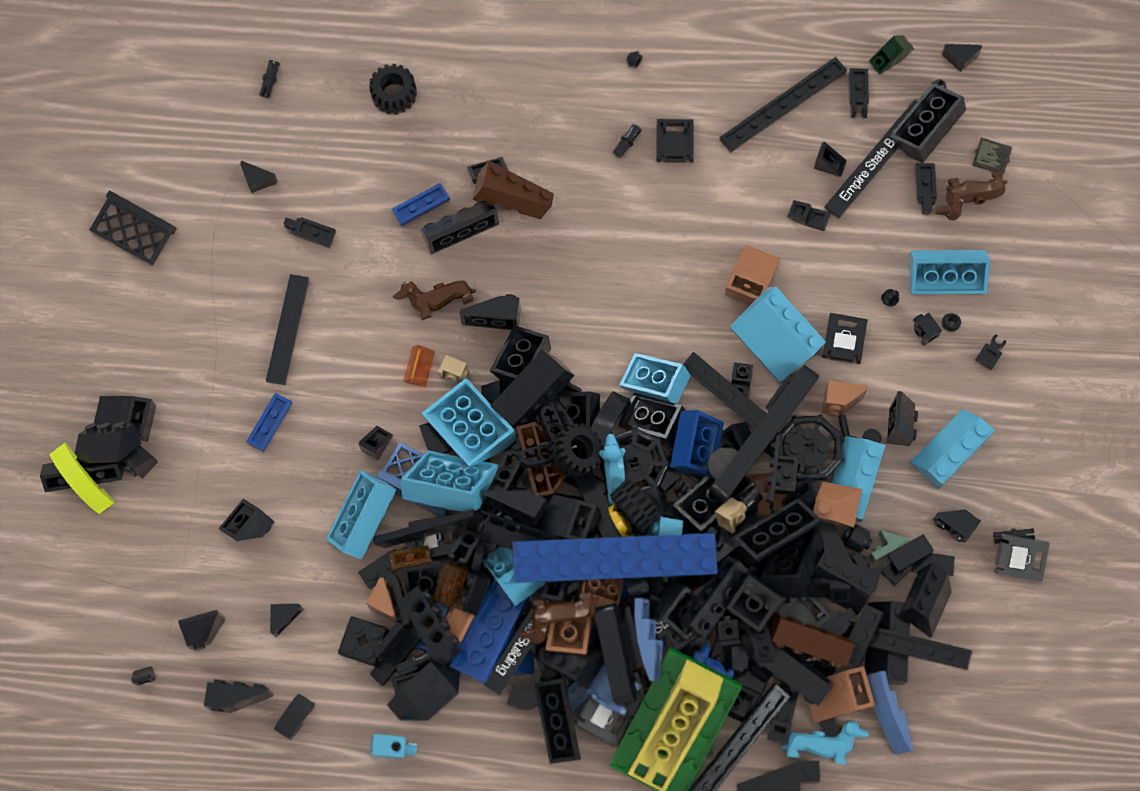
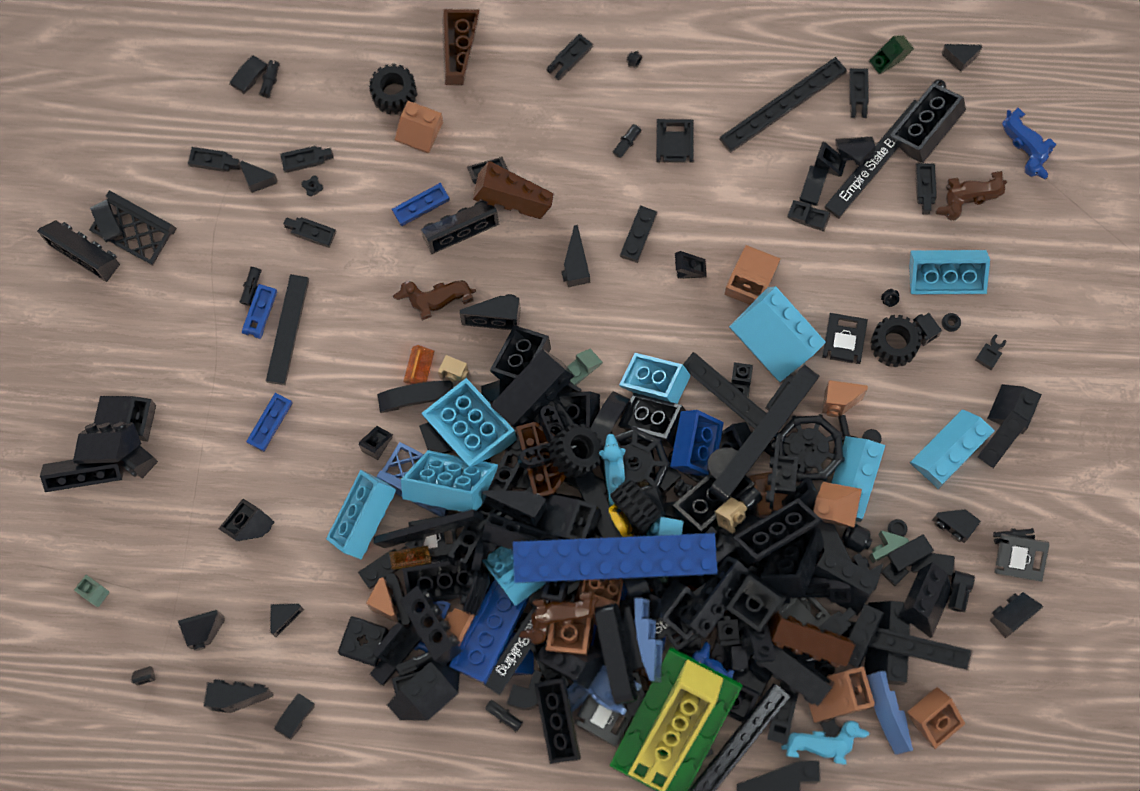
(79, 249): none -> black slope
(80, 480): neon yellow slope -> none
(91, 591): none -> sand green slope
(105, 220): none -> black slope
(212, 160): none -> black hinge
(247, 74): none -> black slope
(250, 286): none -> black pin
(259, 311): none -> blue plate
(305, 158): none -> black hinge
(312, 190): none -> black plate
(382, 747): medium azure torso -> none
(413, 394): none -> black slope
(418, 126): none -> nougat slope
(450, 585): clear orange slope -> none
(458, 38): none -> reddish brown wedge
(503, 715): none -> black axle
(570, 56): none -> black hinge
(575, 263): none -> black slope
(584, 364): none -> sand green slope
(638, 234): none -> black plate
(689, 265): none -> black slope
(813, 185): none -> black slope
(856, 149): none -> black slope
(898, 527): none -> black plate
(901, 421): black slope -> none
(903, 328): none -> black tyre
(936, 717): none -> nougat slope
(961, 587): none -> black piece
(992, 155): piece -> none
(1003, 439): none -> black plate
(1014, 398): none -> black slope
(1015, 613): none -> black slope
(1030, 142): none -> blue animal

